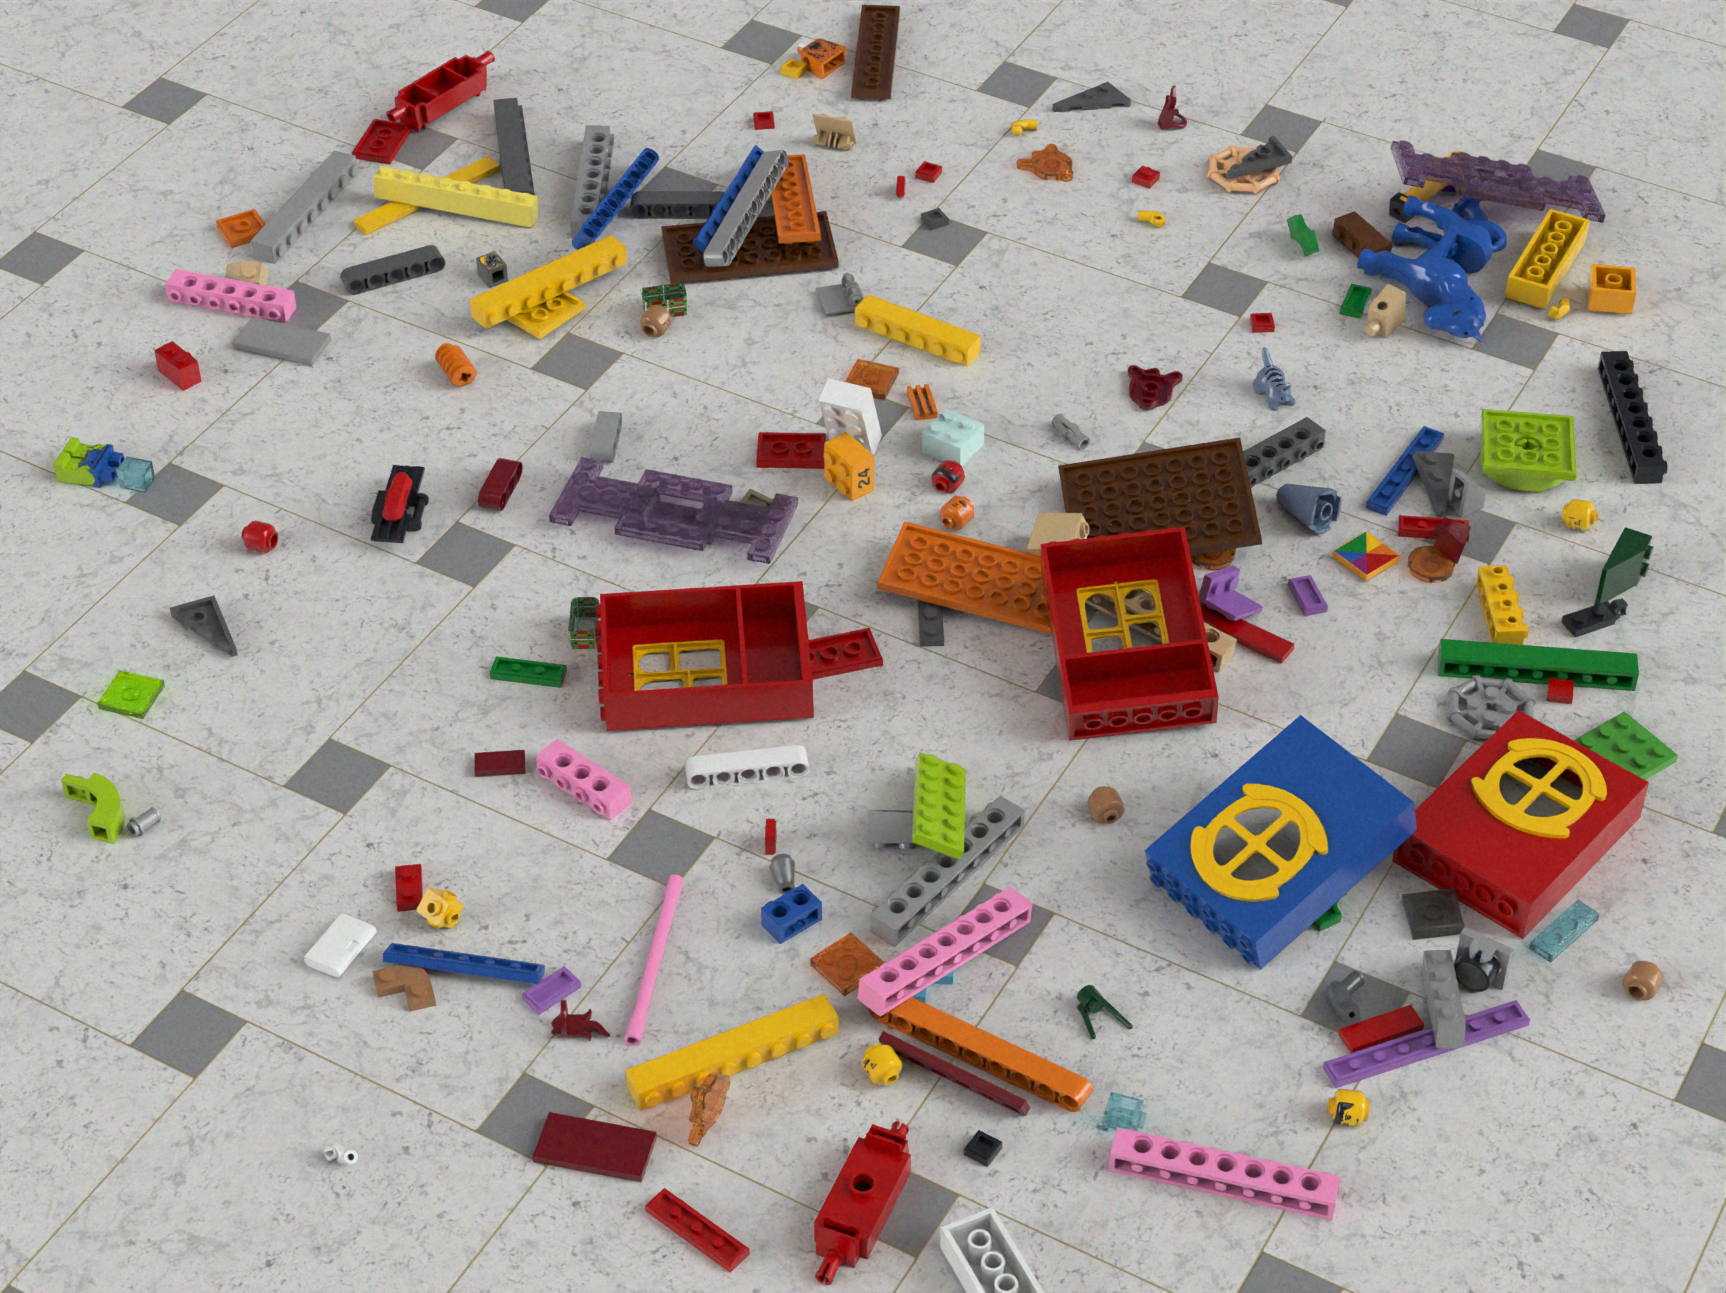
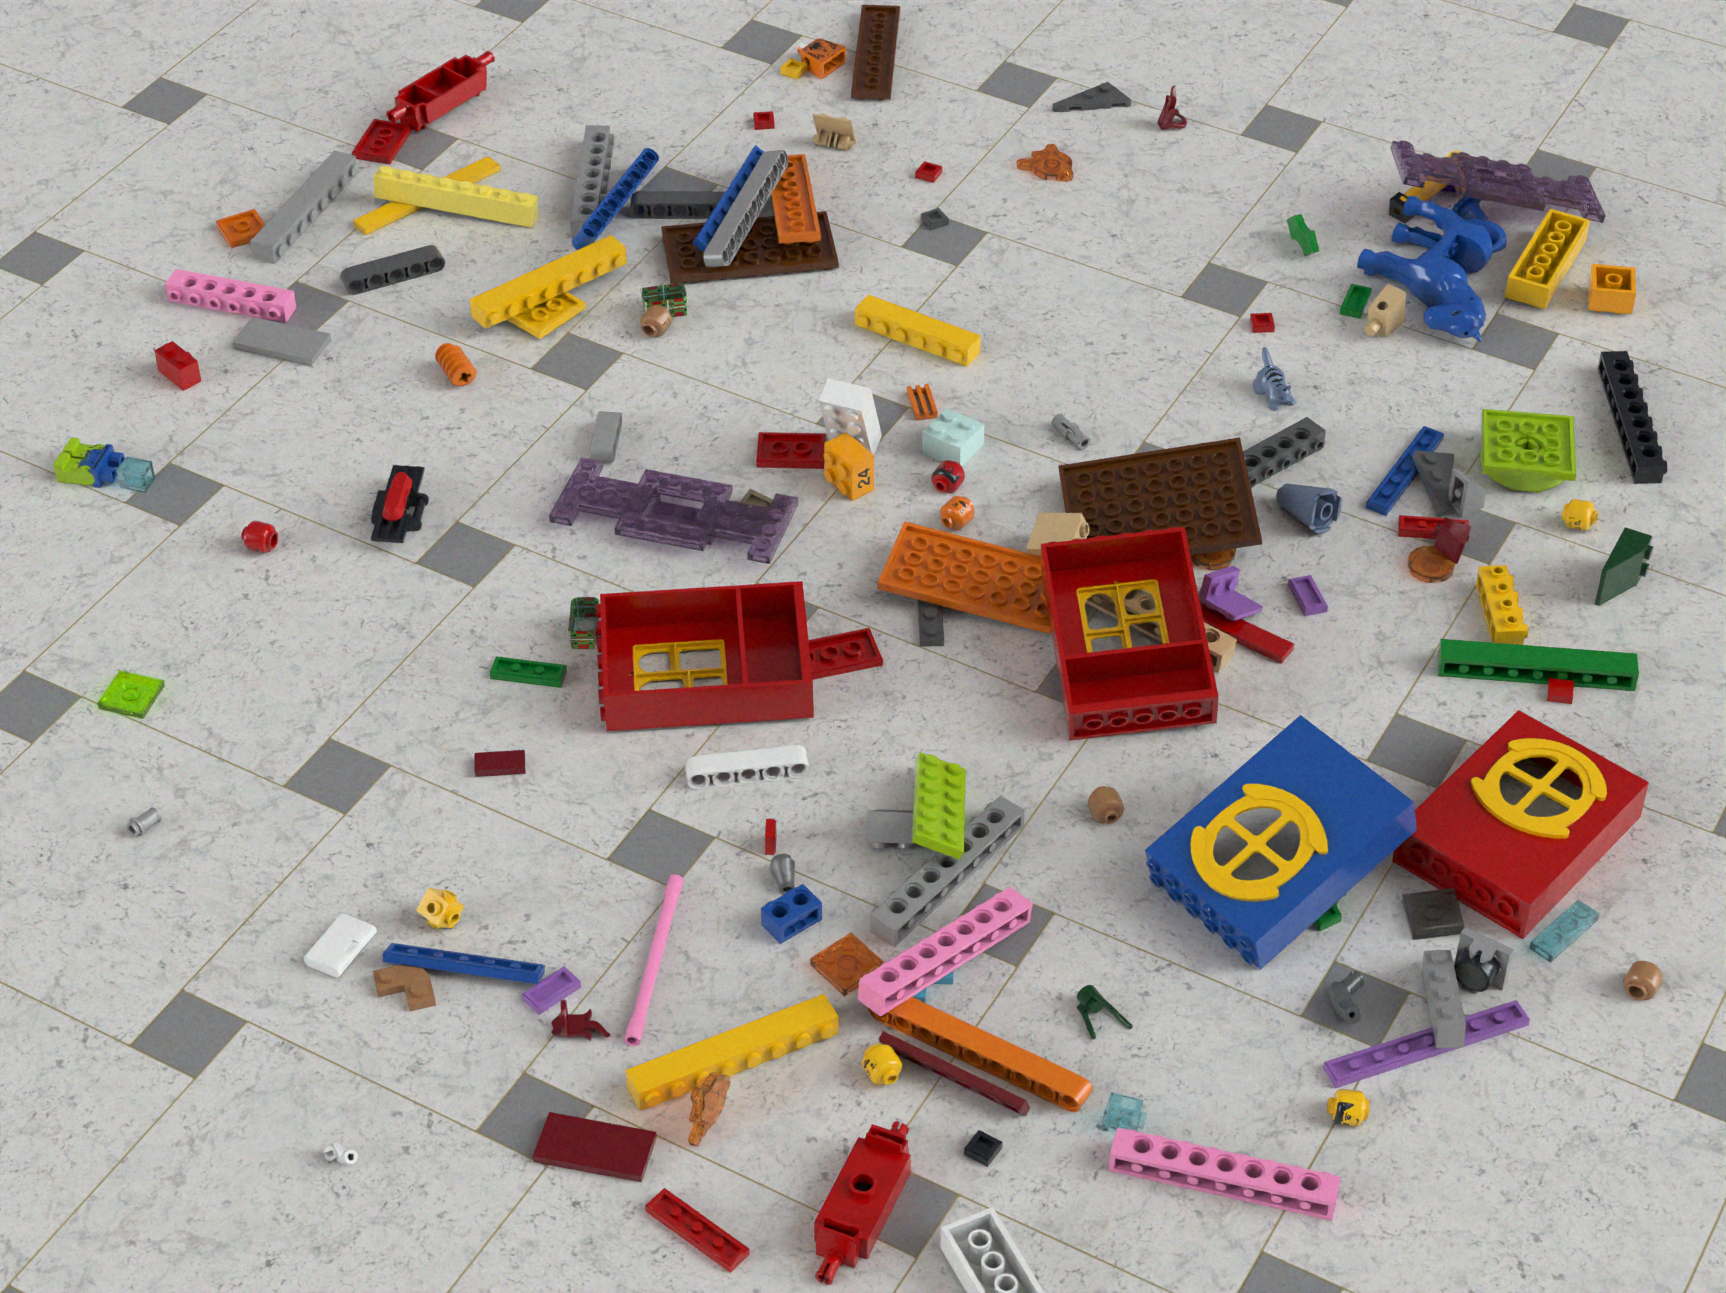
(108, 816): lime arch -> none
(206, 620): dark grey wing -> none
(248, 272): tan slope -> none
(408, 887): red plate -> none
(492, 269): flat silver brick -> none
(500, 484): dark red beam -> none
(513, 146): dark grey brick -> none
(583, 779): bright pink brick -> none
(840, 297): light grey hinge -> none
(874, 376): clear orange tile -> none
(901, 185): red tile -> none
(1018, 126): yellow arm -> none
(1145, 177): red plate -> none
(1150, 388): dark red tile -> none
(1154, 217): yellow arm -> none
(1247, 183): light nougat plate -> none
(1263, 158): dark grey wing -> none
(1358, 235): reddish brown brick -> none
(1366, 556): tile -> none
(1381, 1029): red tile -> none
(1484, 699): light grey plate -> none
(1557, 313): yellow arm -> none
(1594, 617): black hinge -> none
(1629, 746): bright green plate -> none

